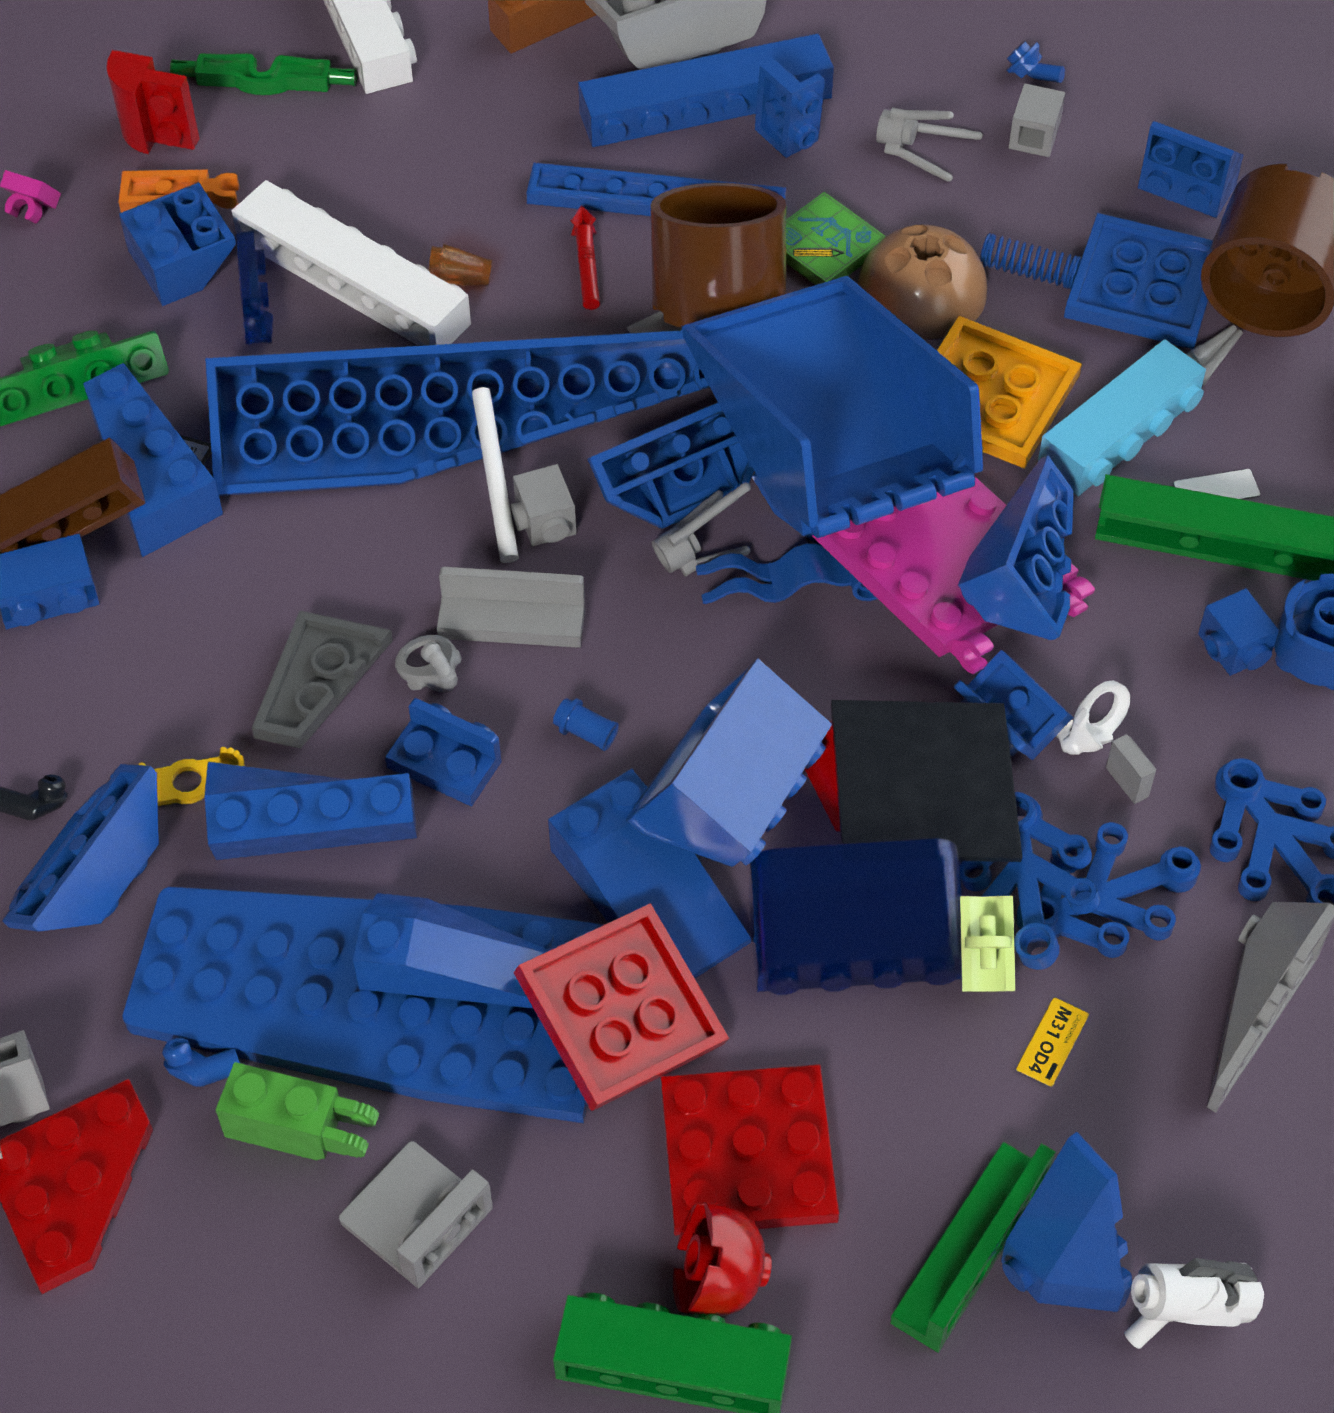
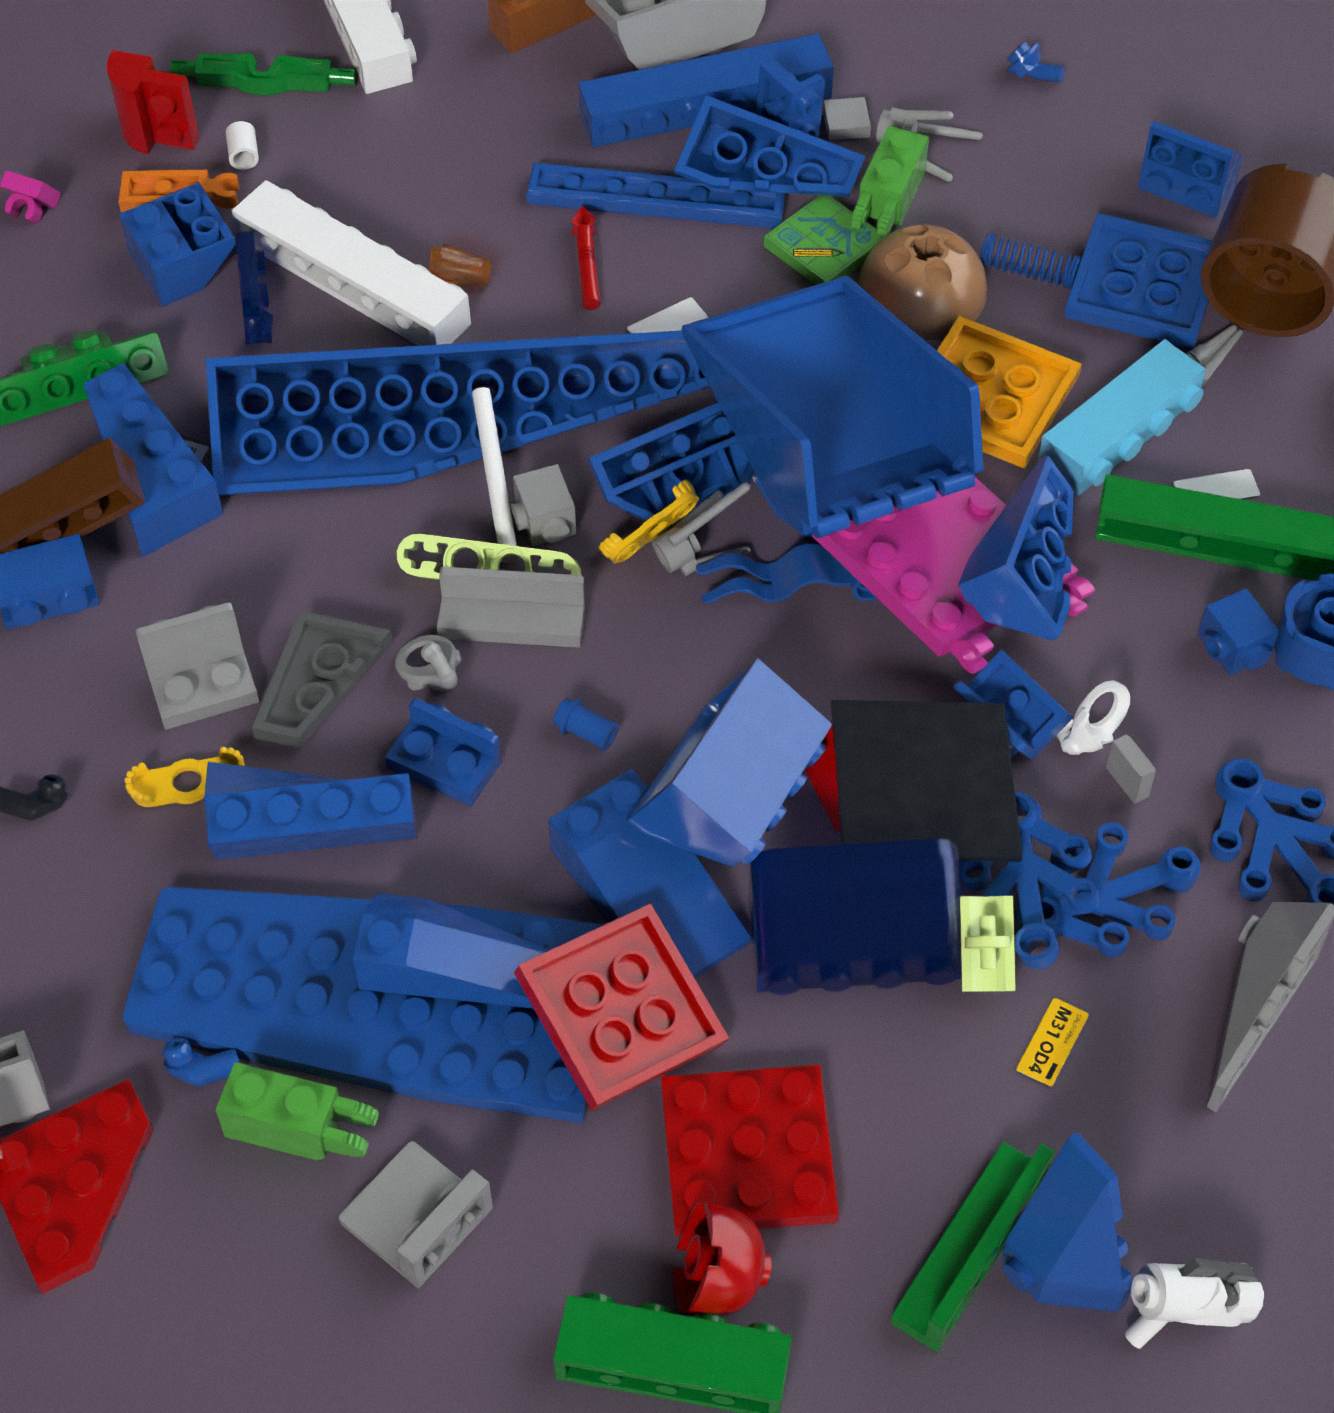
(92, 856): blue wedge -> none
(197, 665): none -> light grey bracket
(242, 145): none -> white hinge
(488, 555): none -> yellowish green beam
(621, 550): none -> yellow piece
(716, 249): reddish brown brick -> none
(754, 153): none -> blue wedge
(846, 118): none -> light grey tile
(891, 179): none -> bright green hinge
(1036, 120): light grey brick -> none

